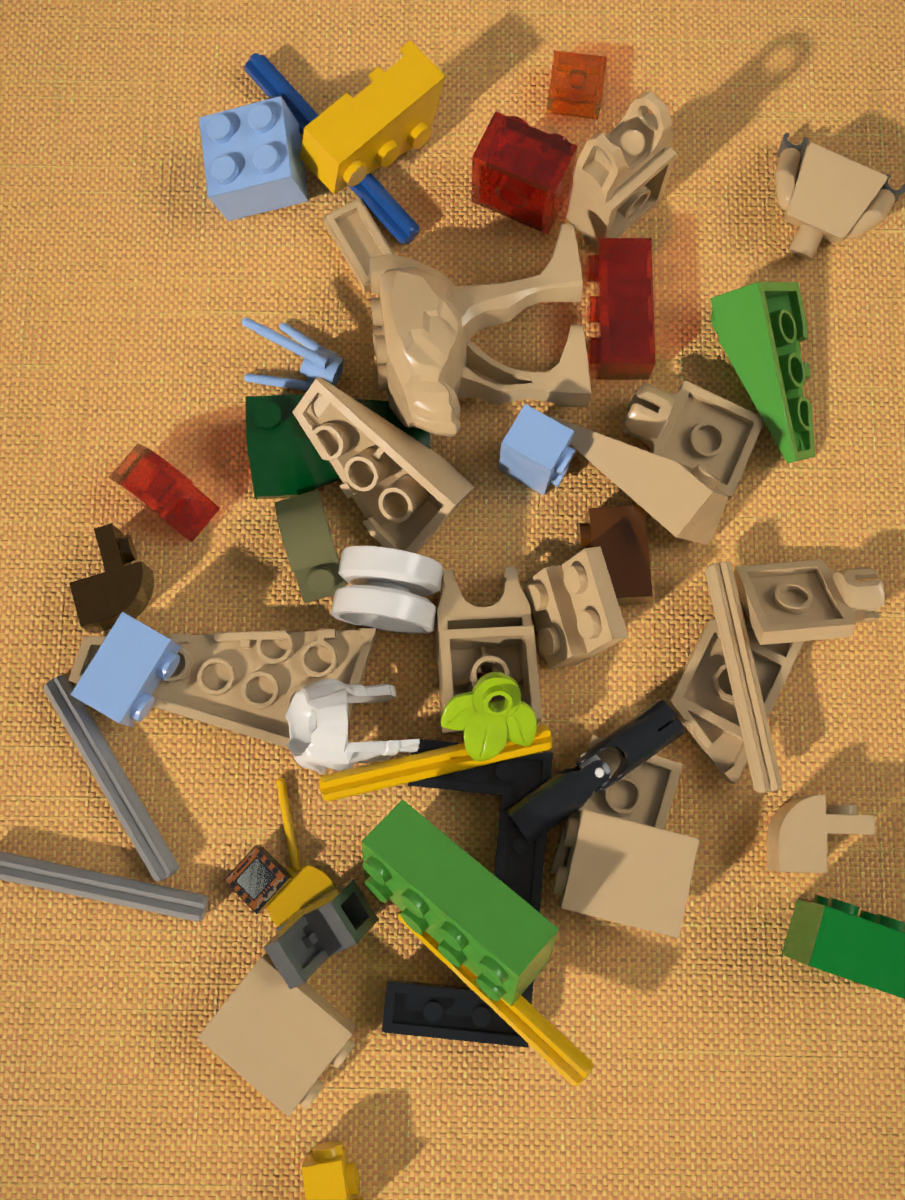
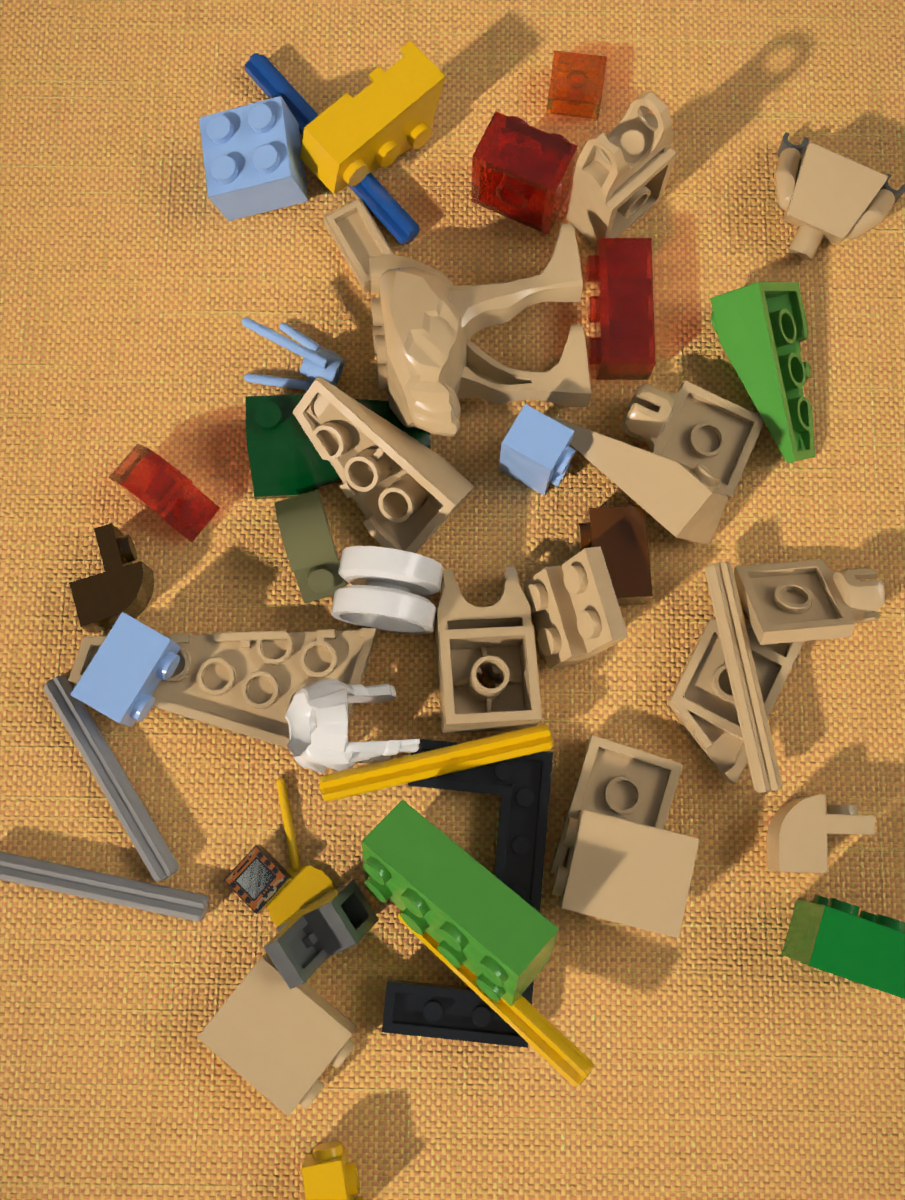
(490, 723): lime plate -> none
(571, 788): black piece -> none

